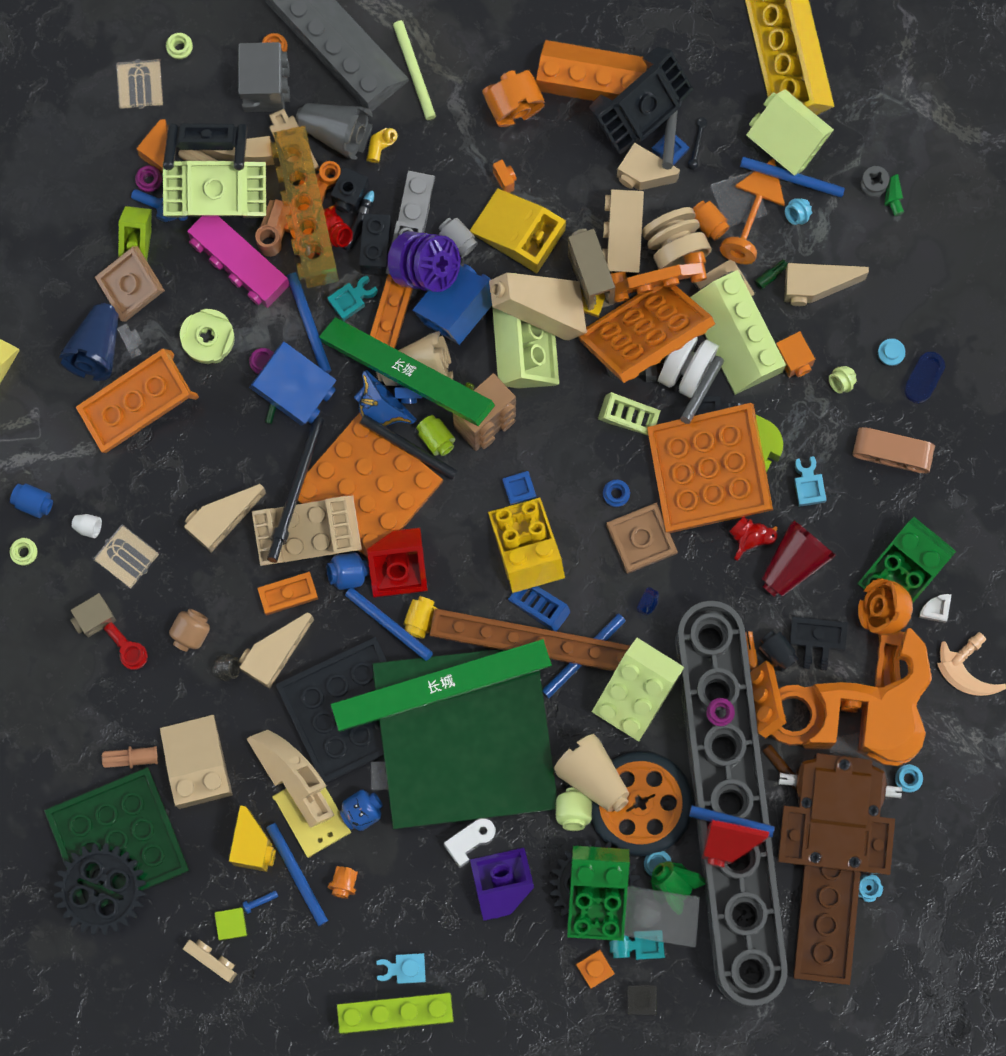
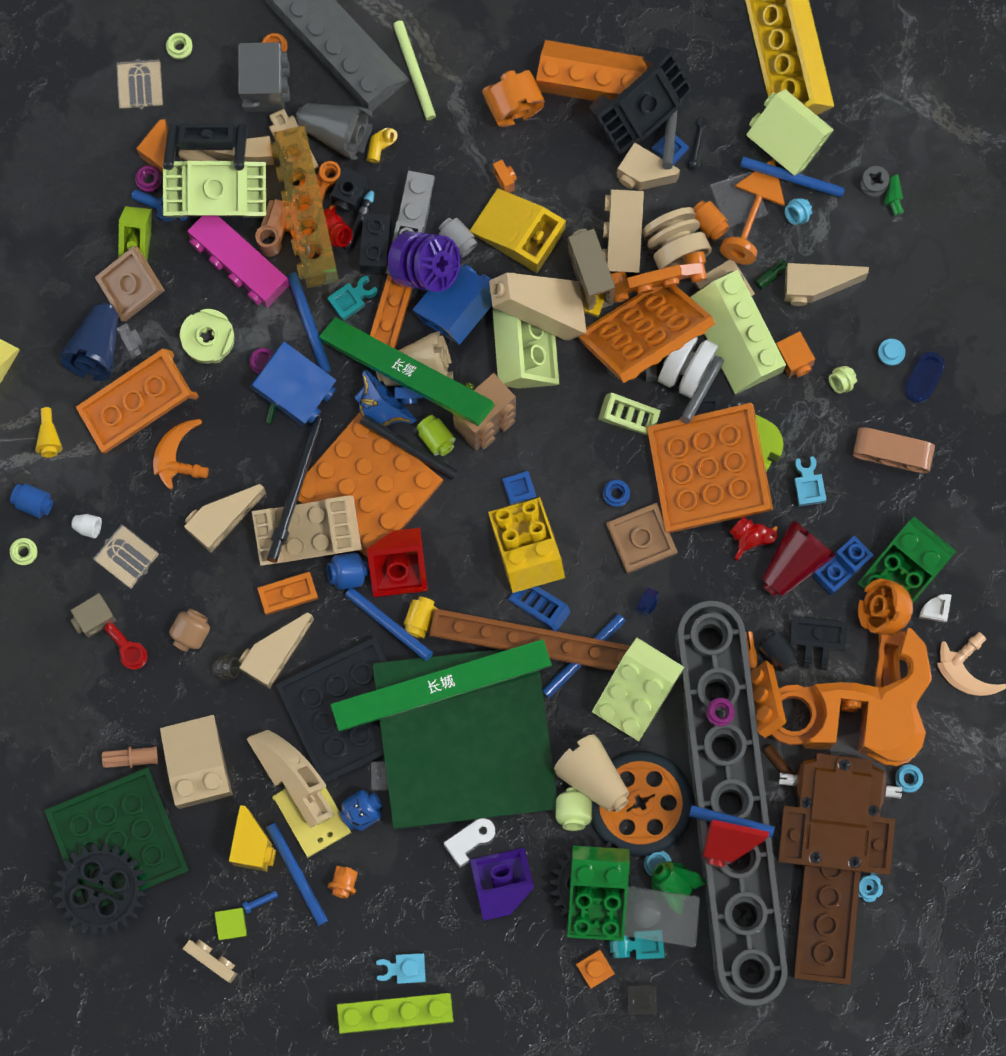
(48, 441): none -> yellow cone
(165, 455): none -> orange piece
(843, 565): none -> blue slope

